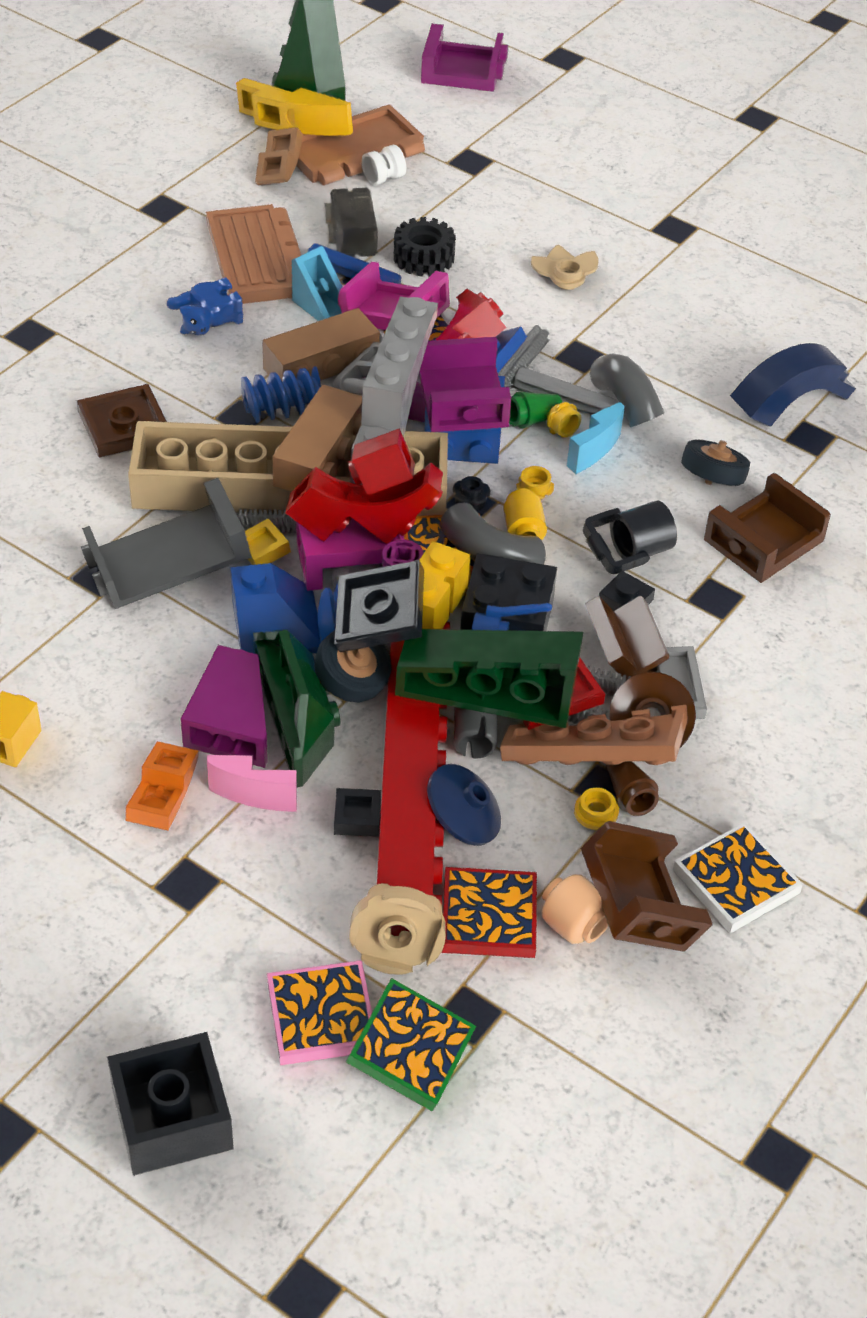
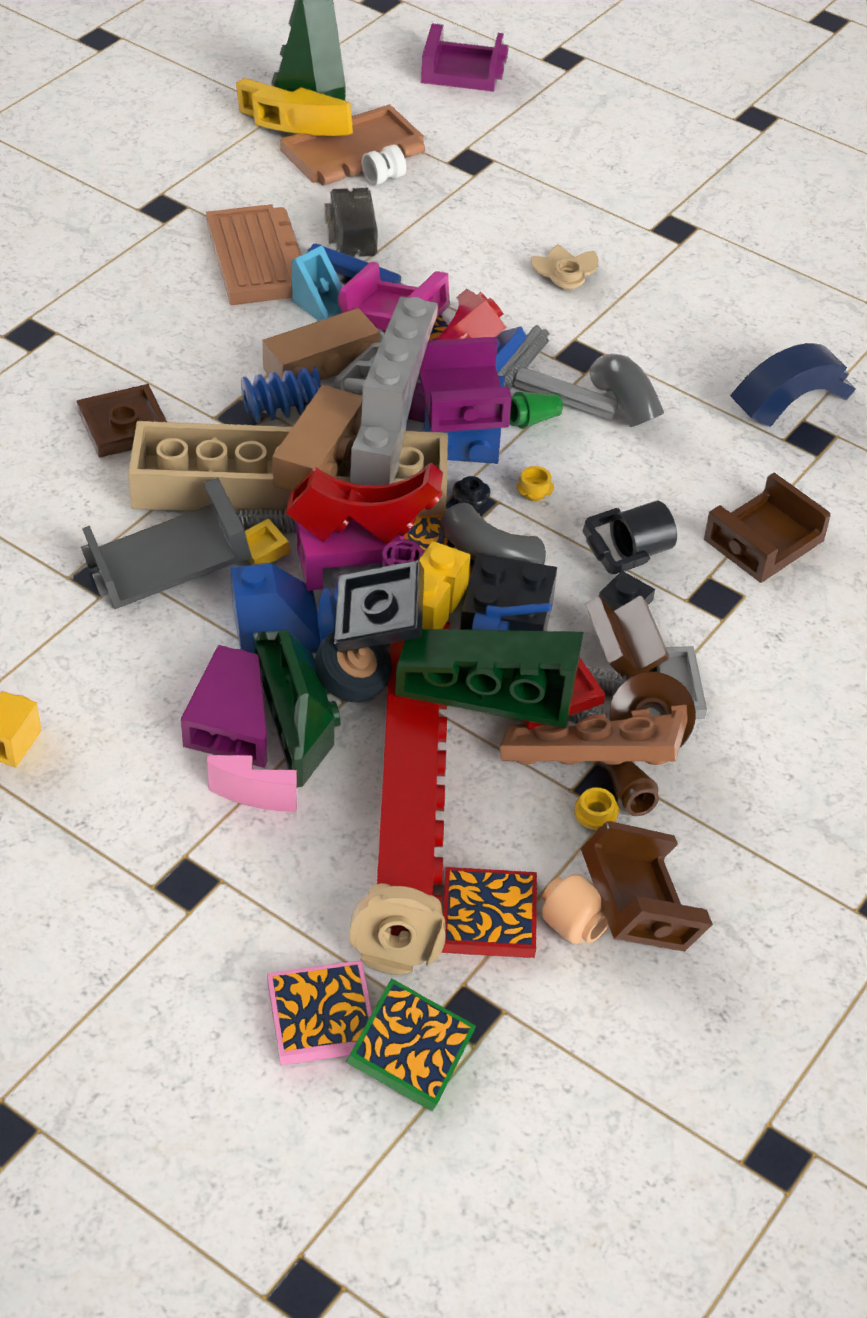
(162, 786): orange slope -> none
(170, 1103): black brick -> none
(207, 306): blue animal -> none
(280, 157): medium nougat slope -> none
(357, 812): black plate -> none
(382, 462): red brick -> none
(424, 246): black tyre -> none
(464, 804): dark blue dish -> none
(476, 728): dark grey arm -> none
(524, 514): yellow brick -> none
(563, 419): yellow plate -> none
(596, 441): medium azure slope -> none
(715, 462): black wheel -> none
(737, 877): tile -> none

